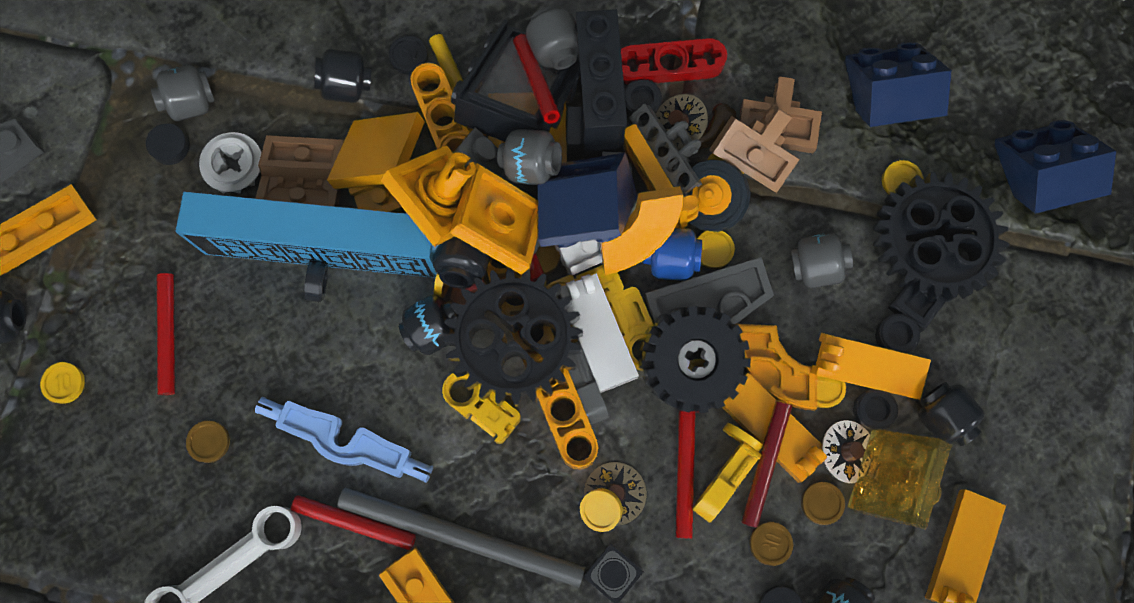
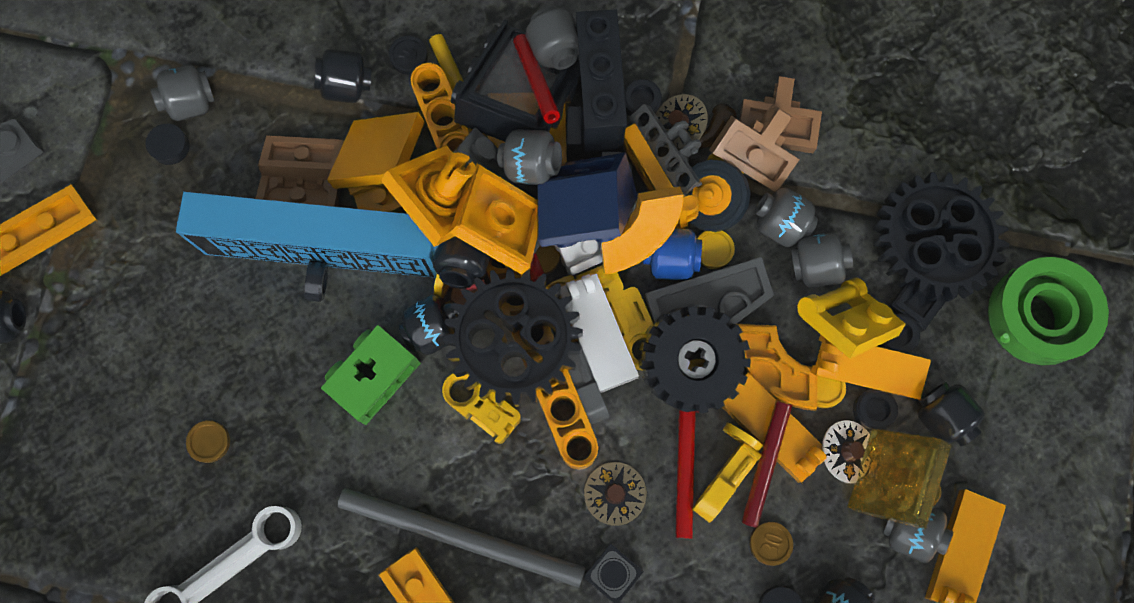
(62, 383): yellow piece -> none
(165, 335): red bar -> none
(213, 164): white gear -> none
(323, 432): light blue piece -> none
(353, 522): red piece -> none
(359, 394): none -> bright green brick
(601, 510): yellow piece -> none
(696, 47): red beam -> none
(785, 217): none -> dark grey head
(823, 503): pearl gold piece -> none
(857, 328): none -> yellow plate
(897, 173): yellow piece -> none
(898, 84): dark blue slope -> none
(918, 542): none -> dark grey head
(1056, 165): dark blue slope -> none
(1075, 301): none -> bright green piece

